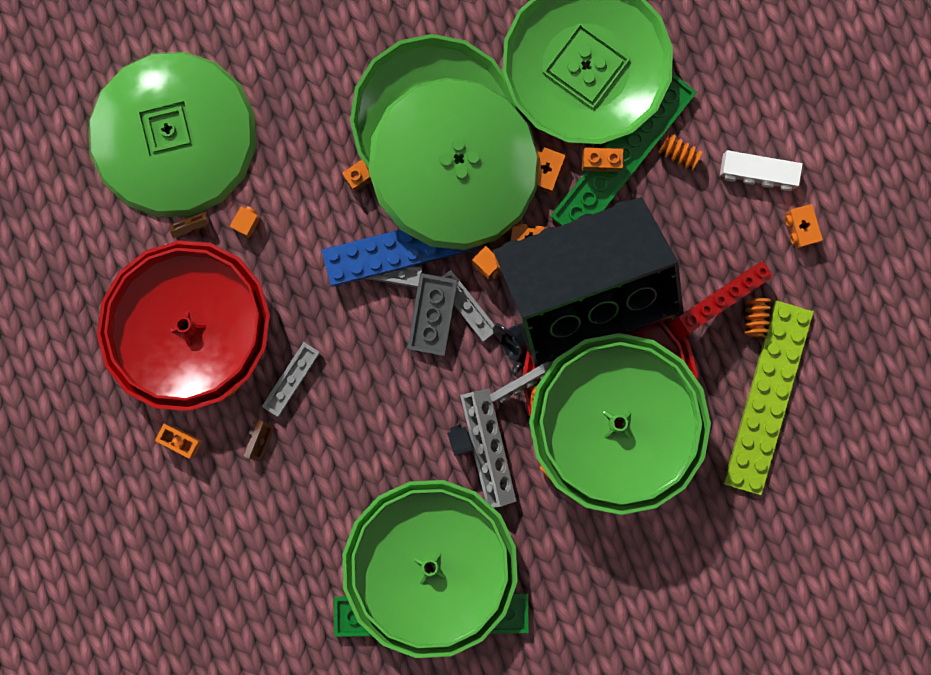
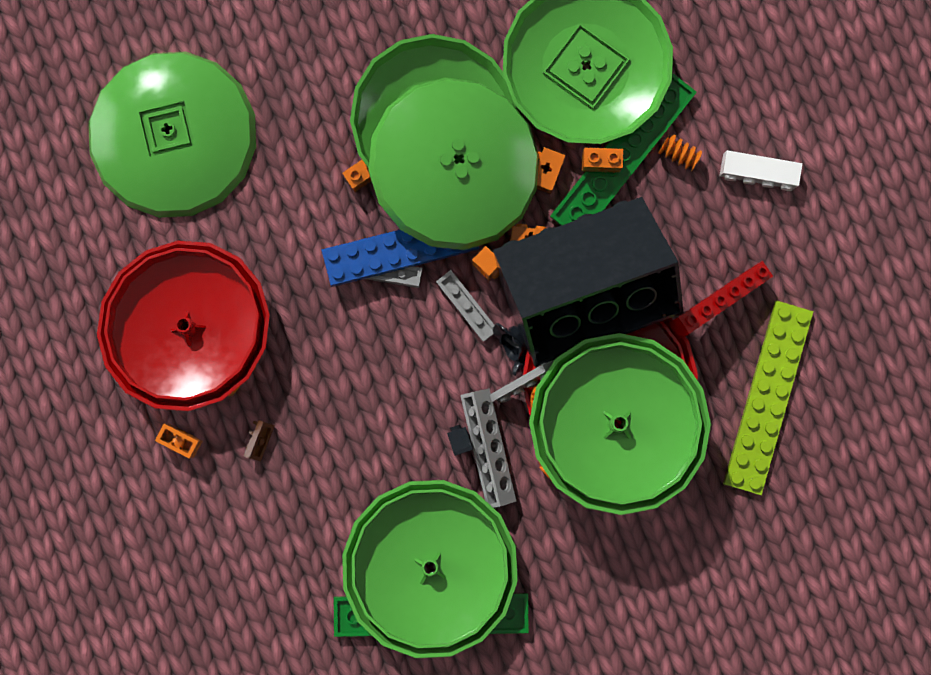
(185, 226): reddish brown plate -> none
(245, 221): orange brick -> none
(291, 379): light grey plate -> none
(432, 314): dark grey plate -> none
(757, 317): orange piece -> none
(803, 216): orange brick -> none

